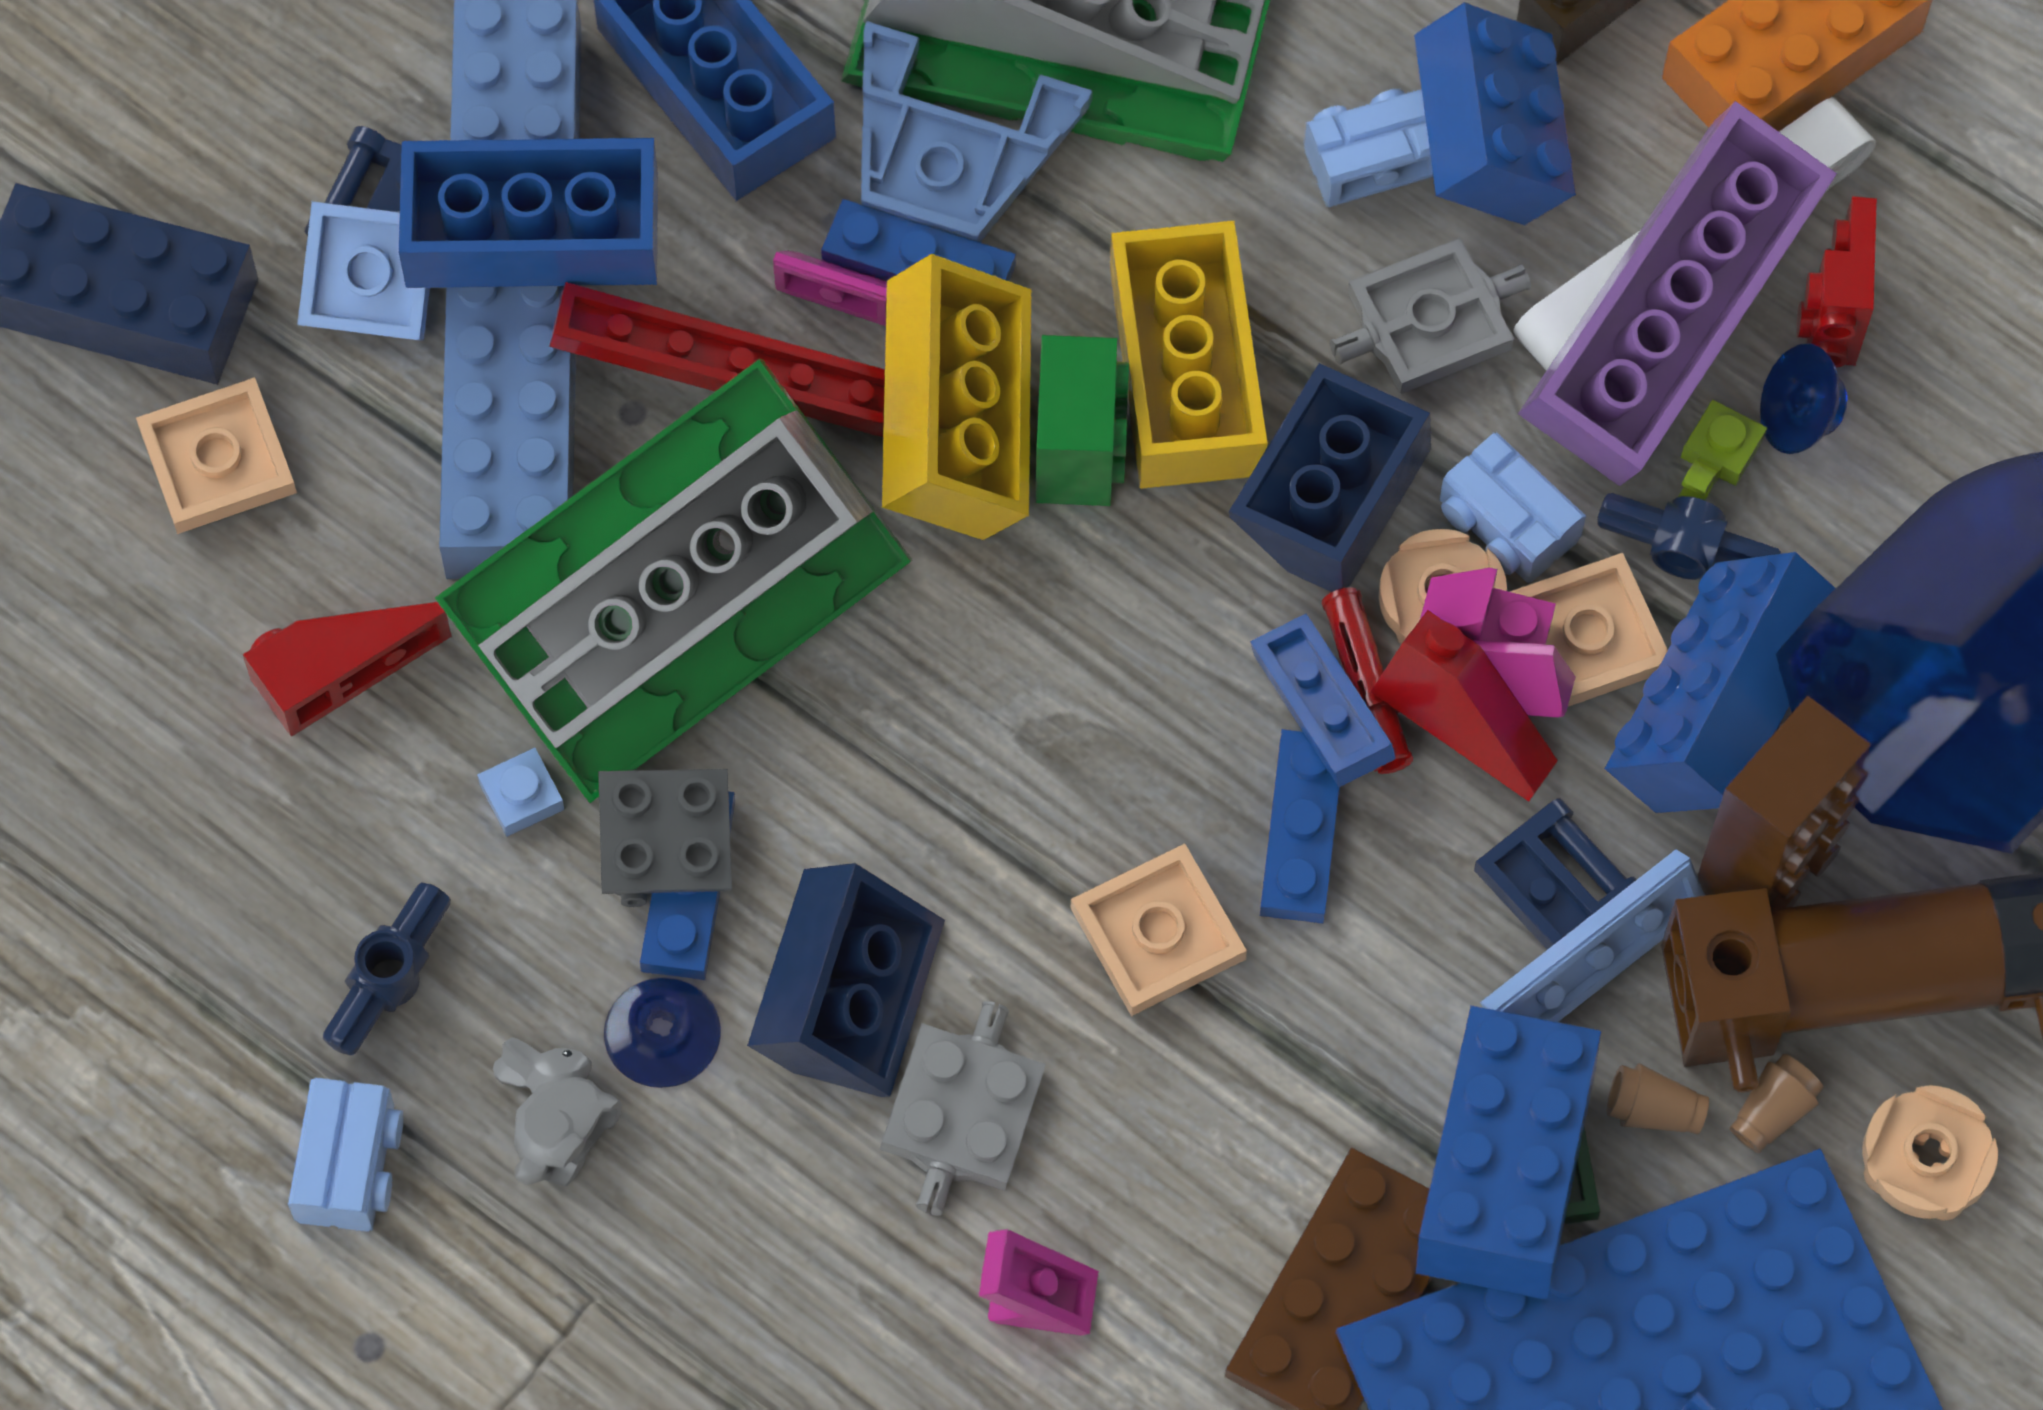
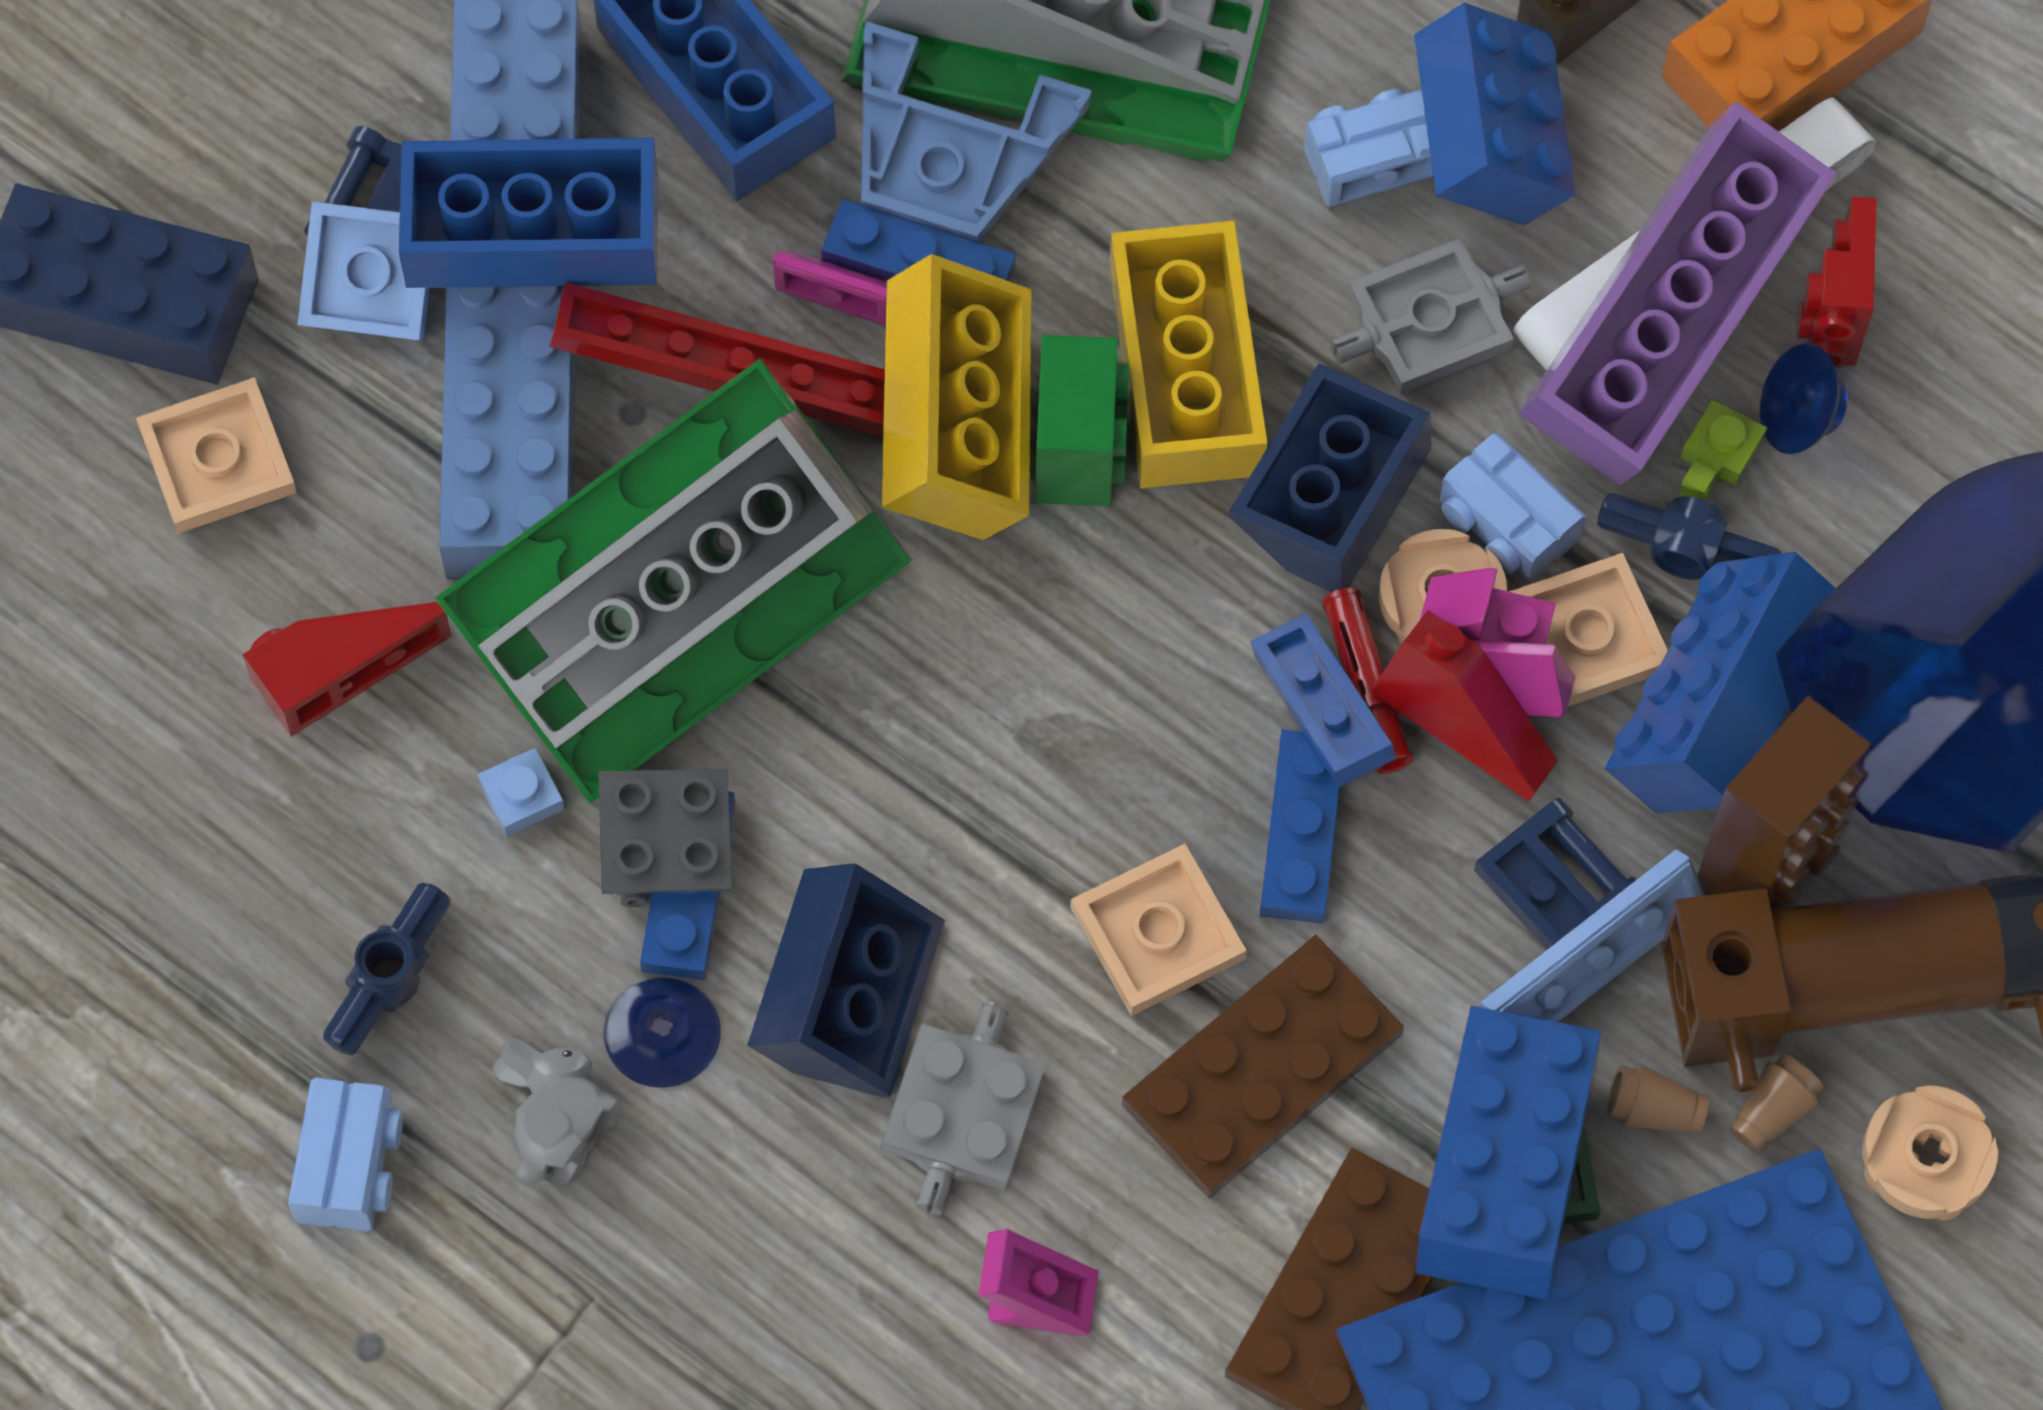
(1262, 1066): none -> reddish brown plate

